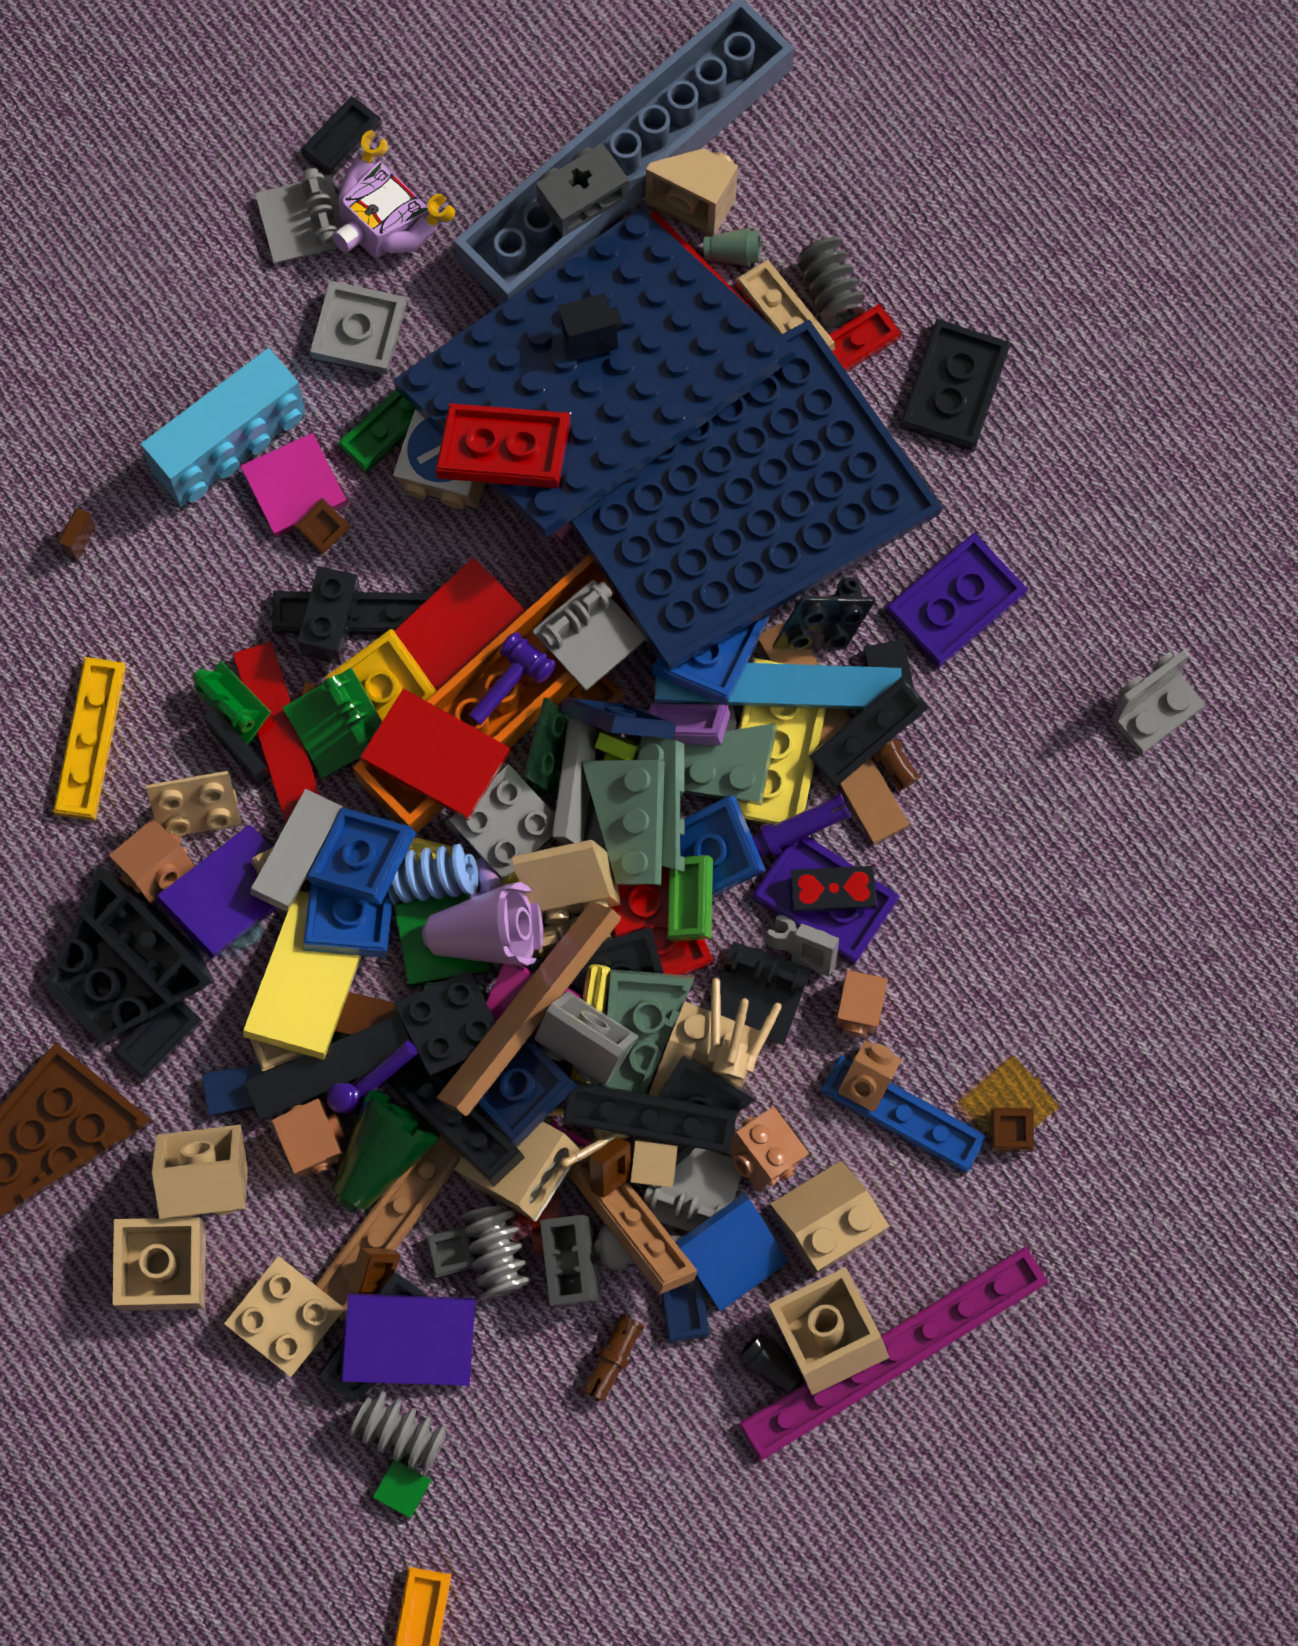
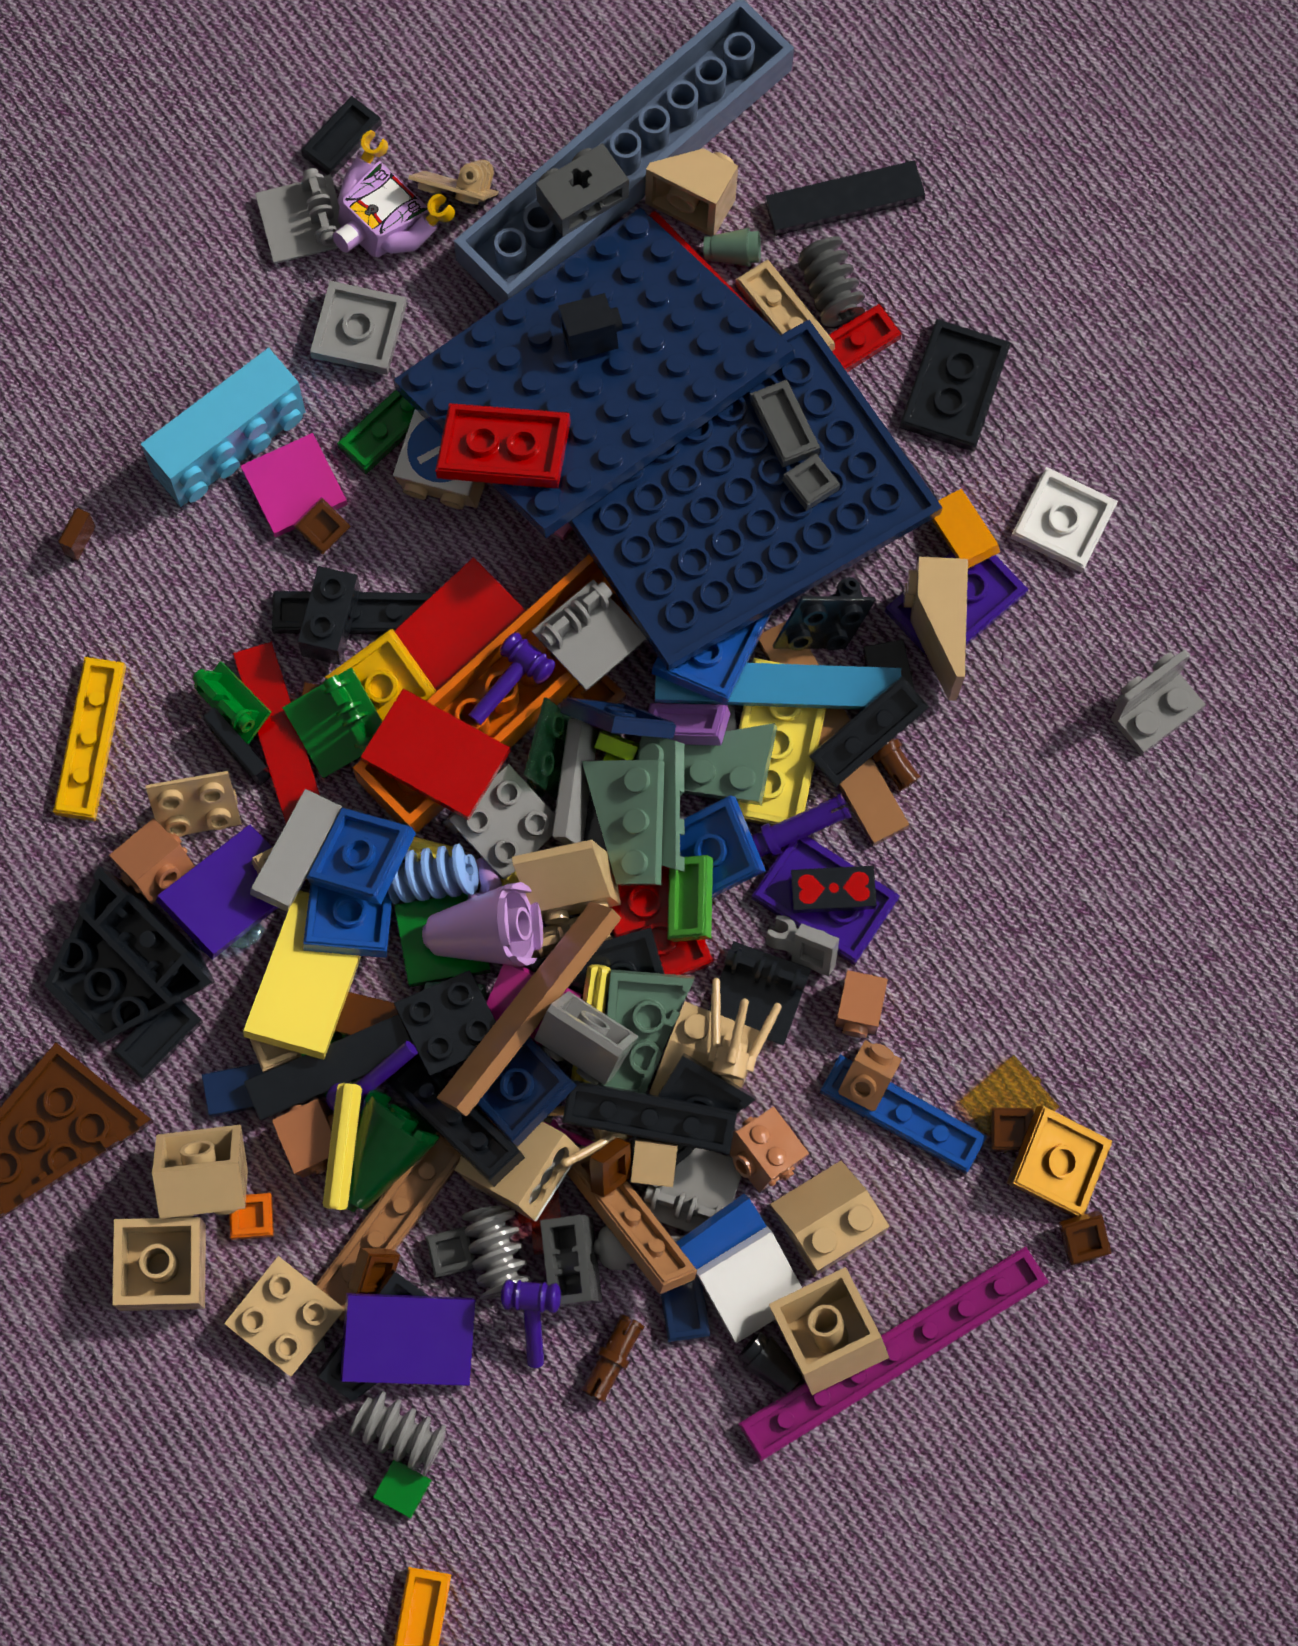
(255, 1219): none -> orange tile
(342, 1146): none -> light yellow axle
(471, 187): none -> tan hinge
(533, 1300): none -> dark purple piece
(747, 1281): none -> white tile
(784, 423): none -> dark grey tile
(811, 482): none -> dark grey tile
(844, 198): none -> black tile
(939, 616): none -> tan slope
(965, 529): none -> light orange tile
(1059, 1161): none -> tile
(1064, 519): none -> white tile
(1084, 1237): none -> reddish brown tile

